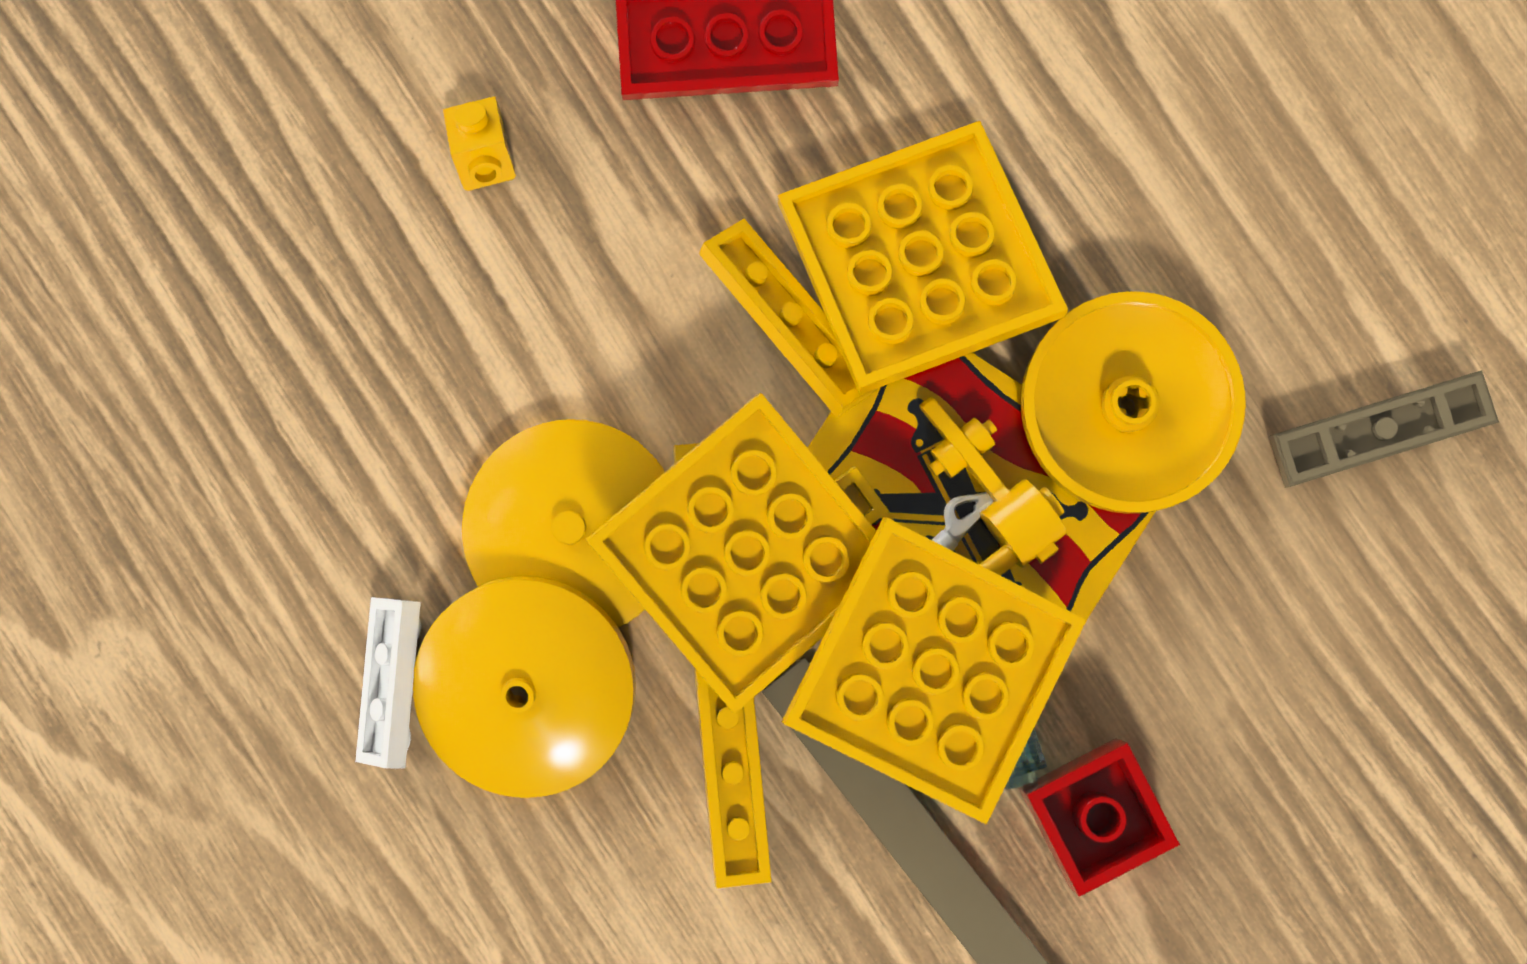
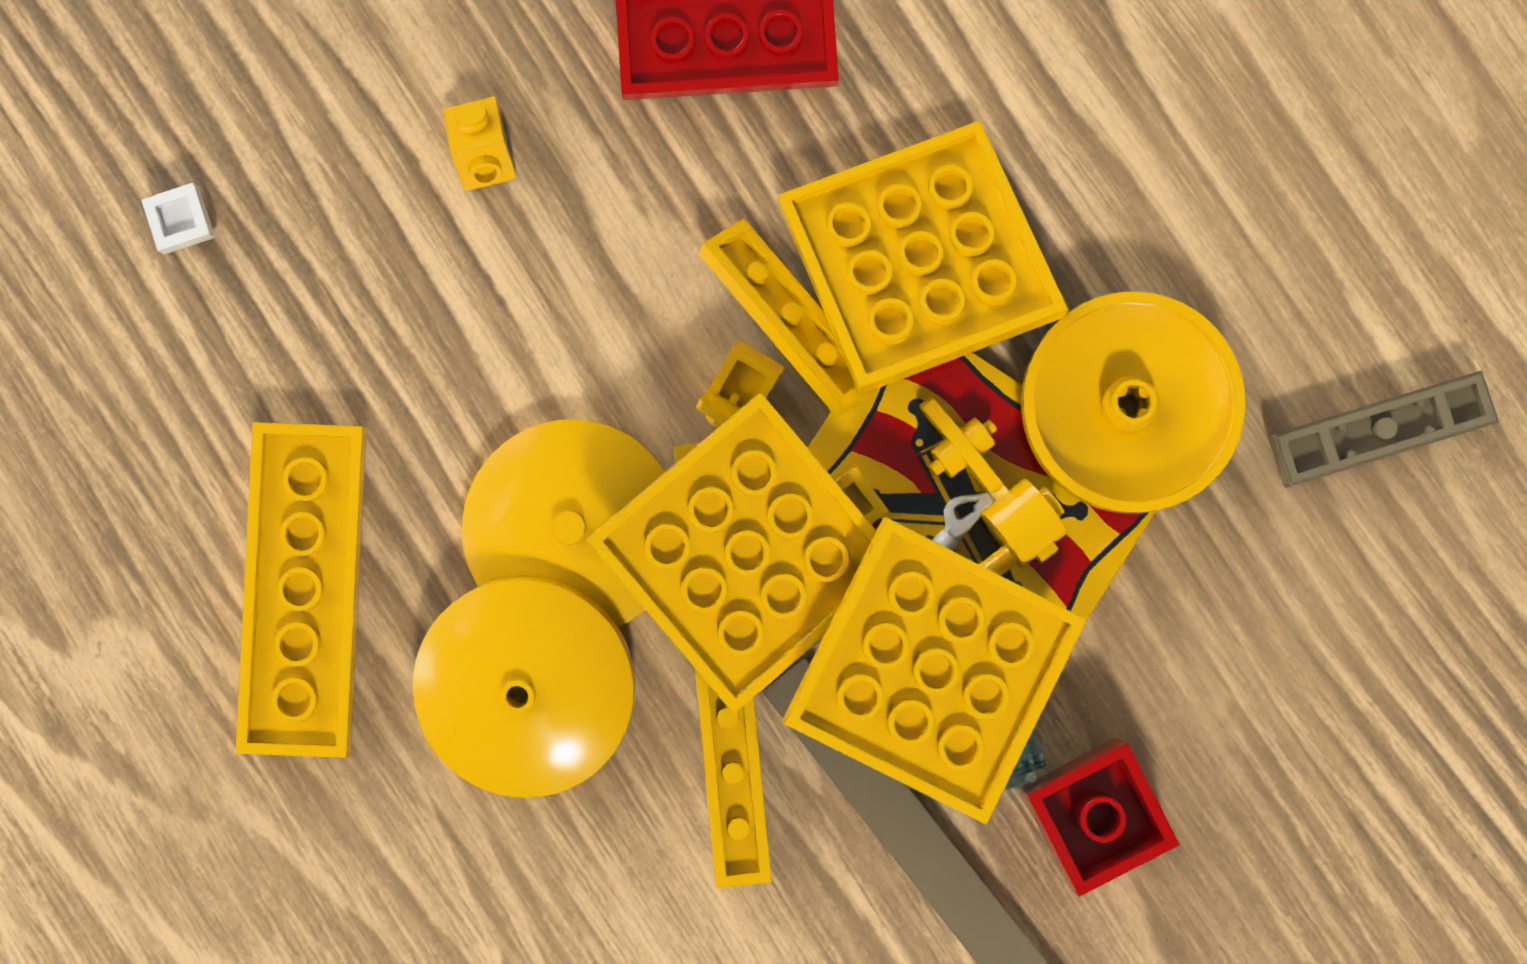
(178, 218): none -> white plate
(301, 590): none -> yellow plate
(388, 683): white plate -> none
(738, 381): none -> yellow bracket

